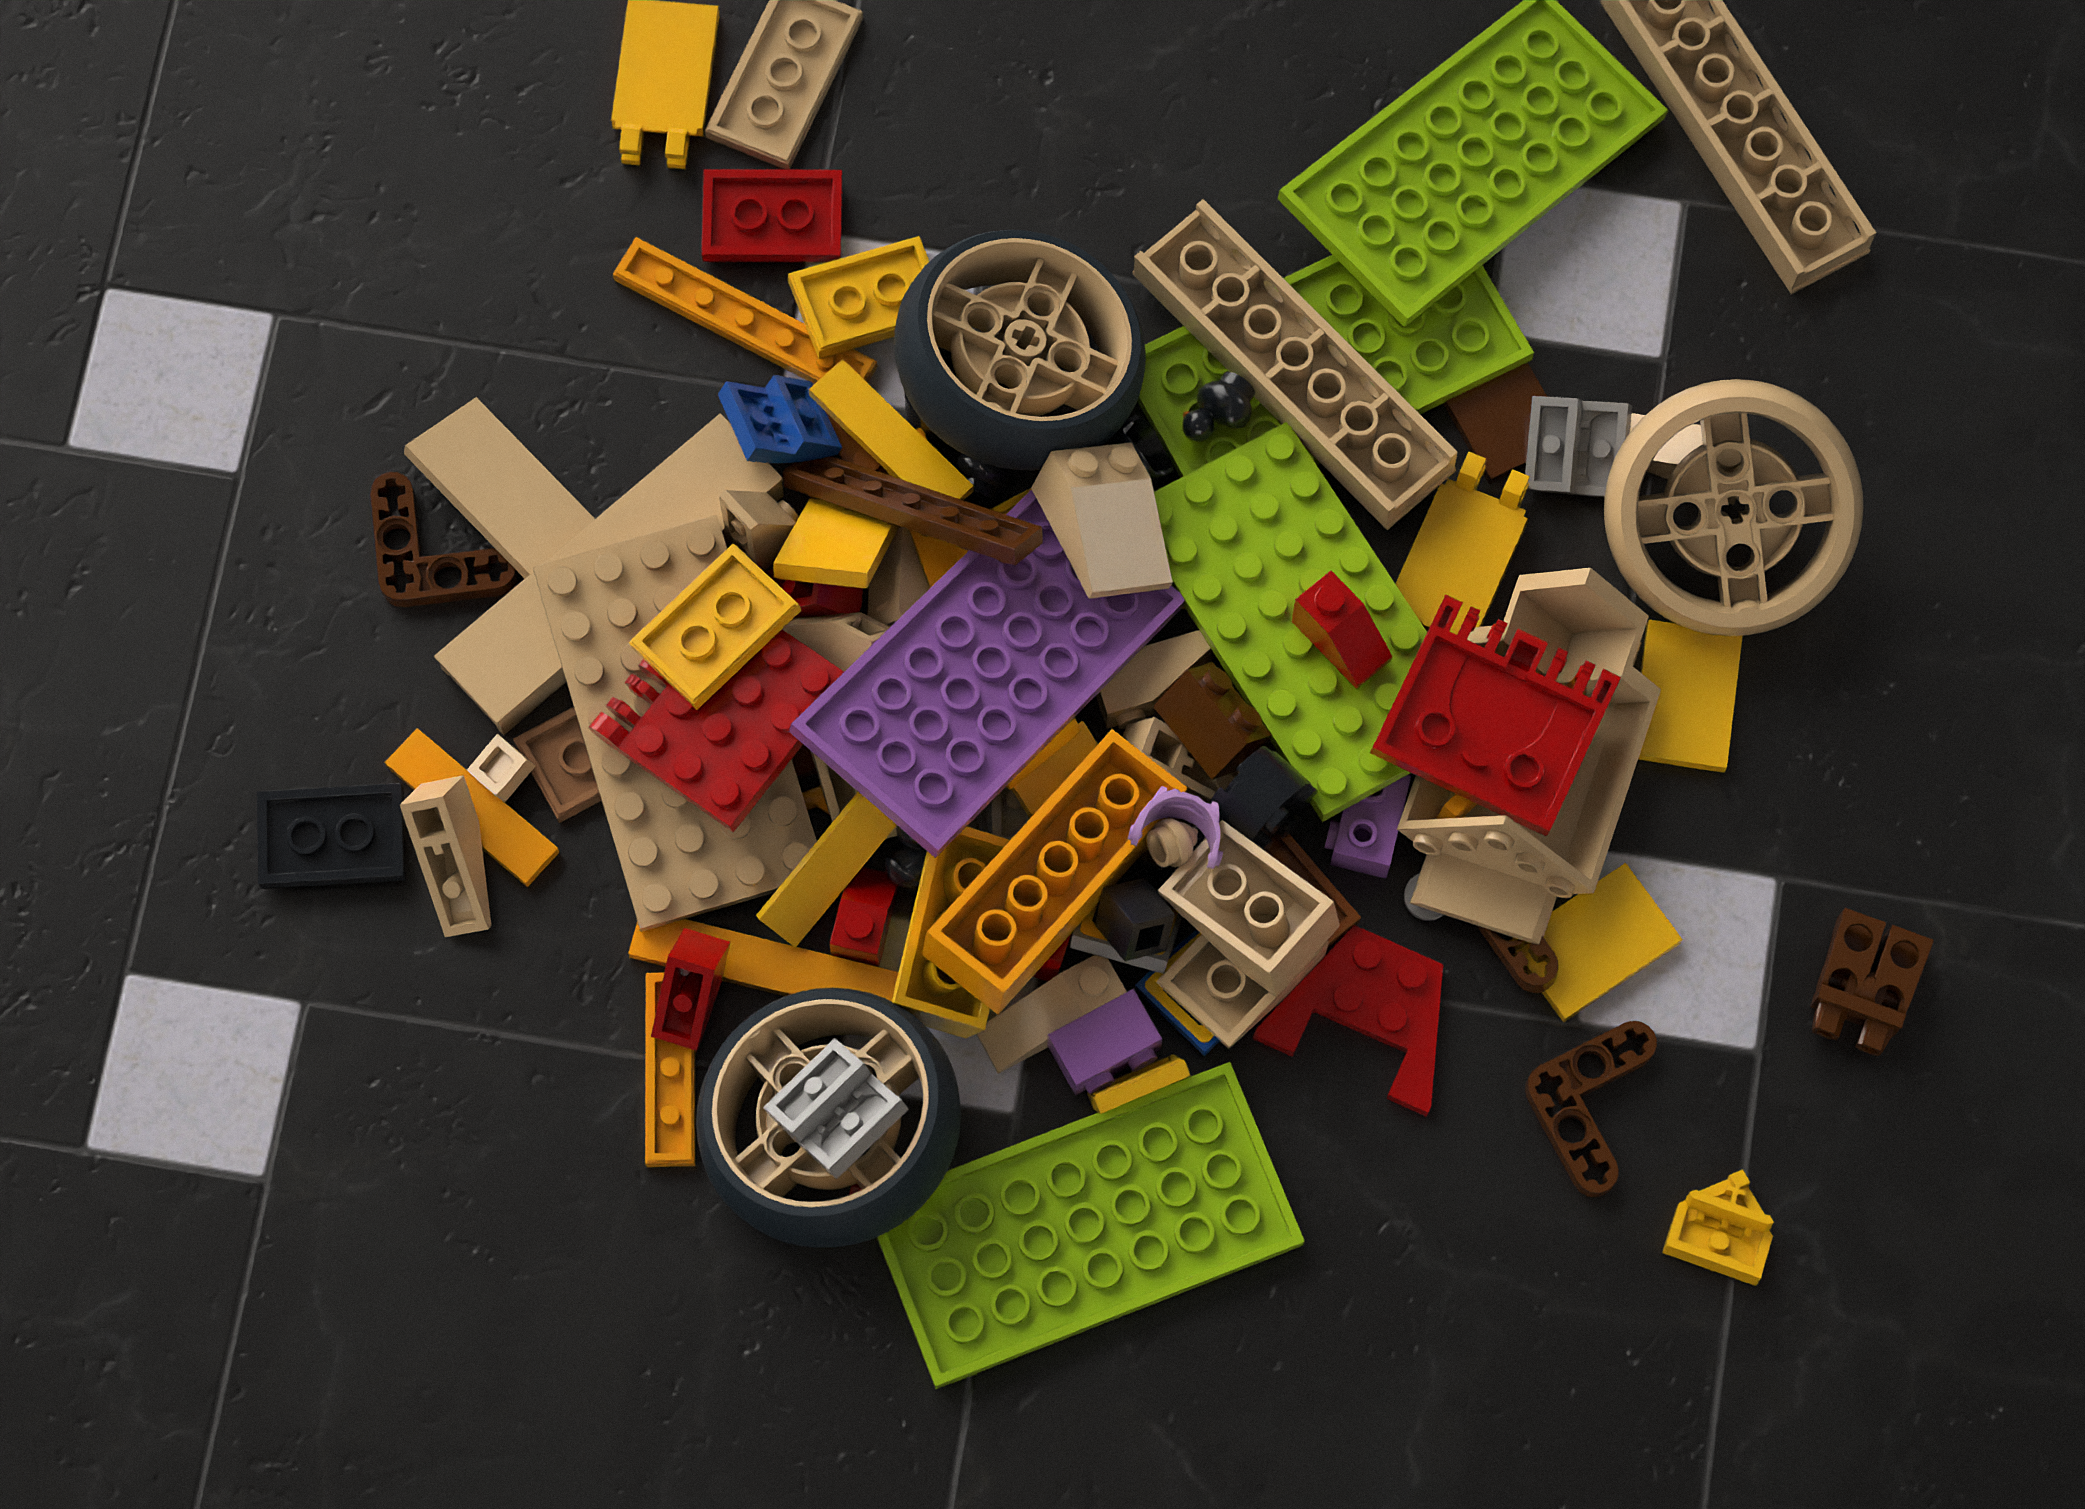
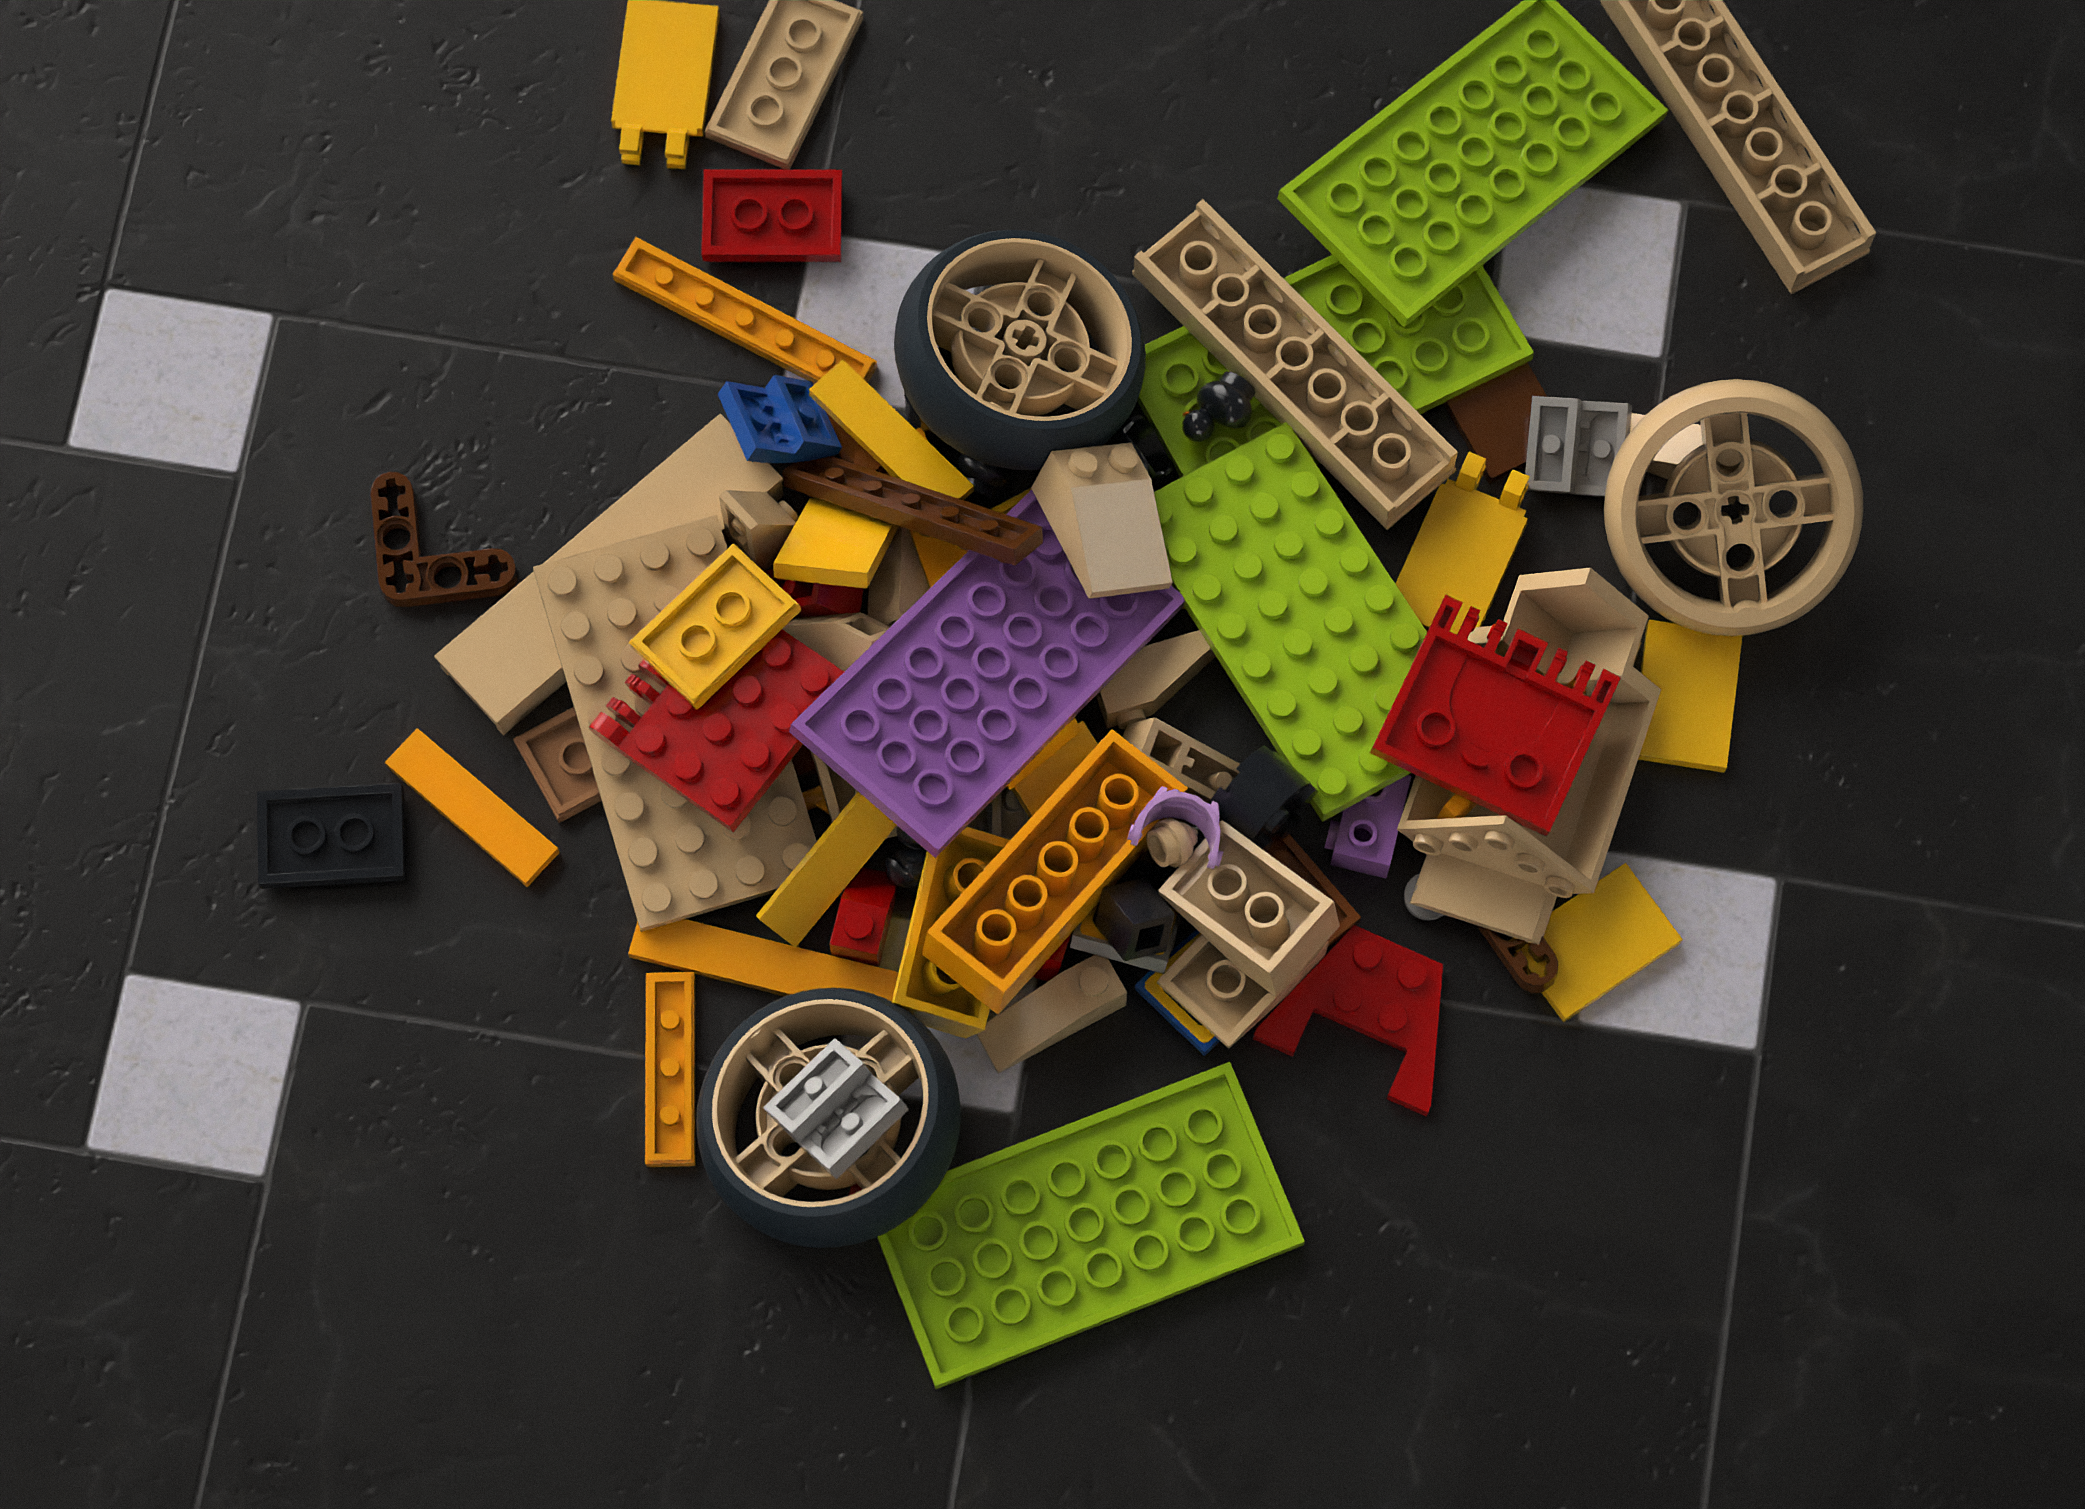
(450, 853): tan slope -> none
(498, 486): tan tile -> none
(501, 768): tan plate -> none
(689, 988): red slope -> none
(856, 296): yellow tile -> none
(1105, 1043): medium lavender brick -> none
(1139, 1083): yellow tile -> none
(1212, 720): reddish brown slope -> none
(1341, 629): red slope -> none
(1573, 1087): reddish brown beam -> none
(1722, 1230): yellow slope -> none
(1863, 996): reddish brown hips -> none

